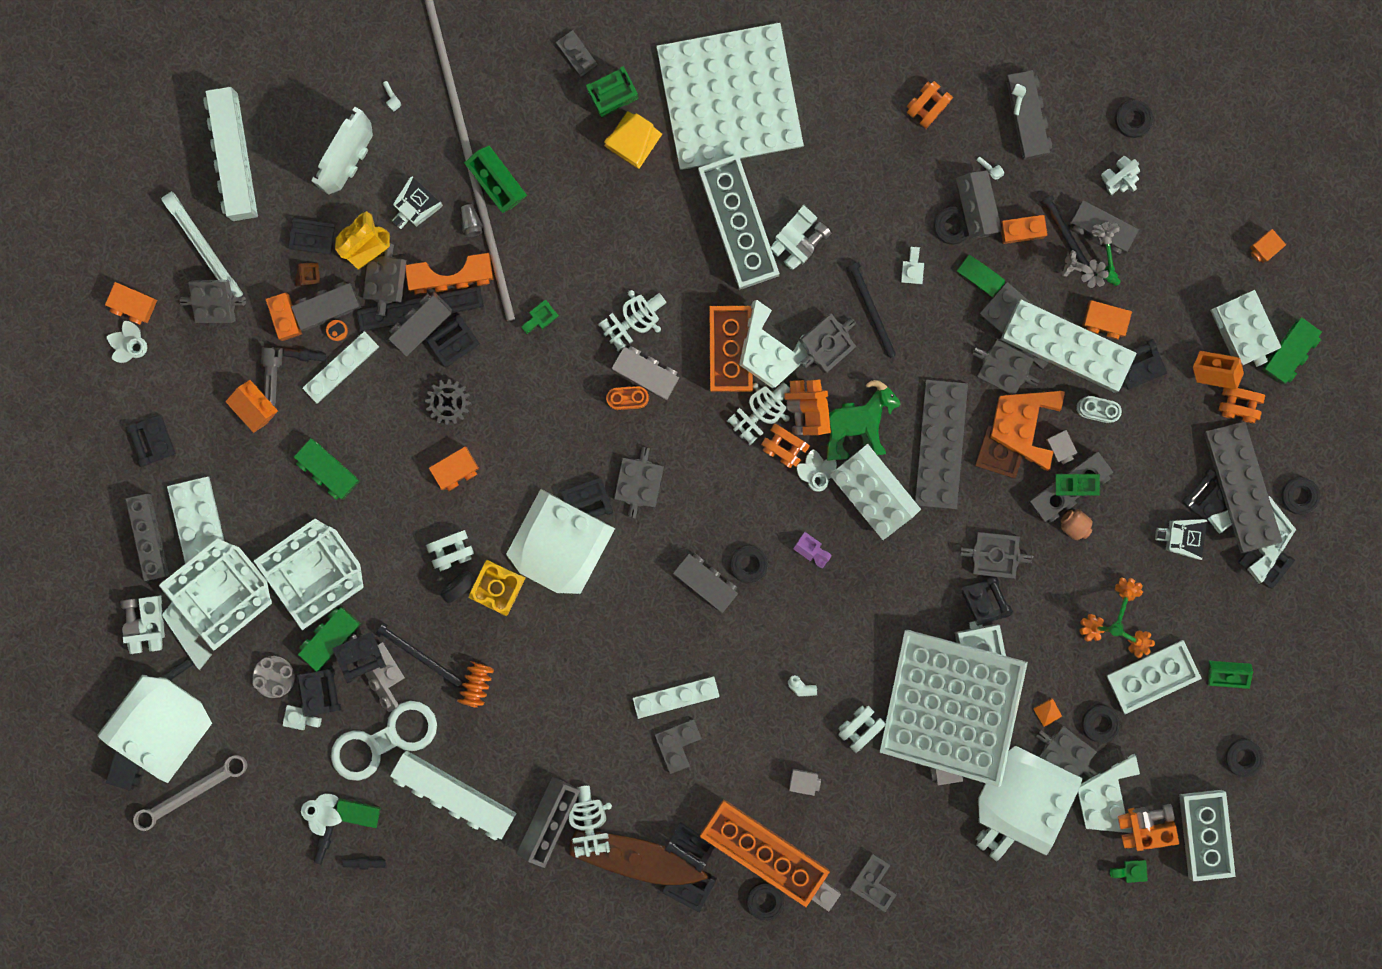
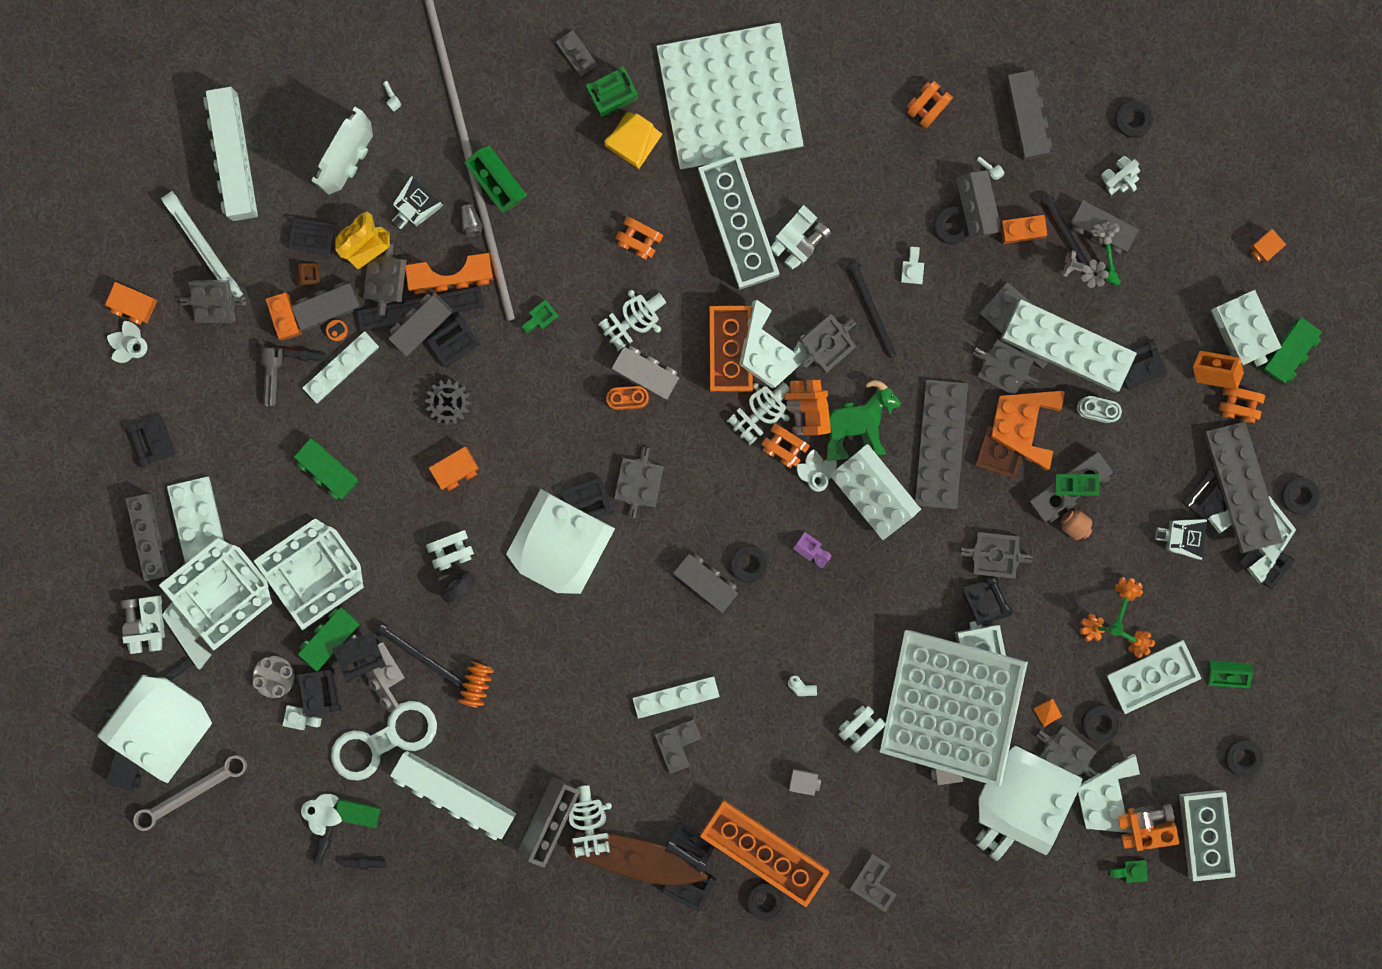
(251, 406): orange brick -> none
(496, 587): yellow piece -> none
(643, 249): none -> orange brick
(826, 896): light grey brick -> none
(981, 276): green slope -> none
(1019, 91): light aqua hand -> none
(1061, 447): light grey brick -> none
(1106, 319): orange brick -> none

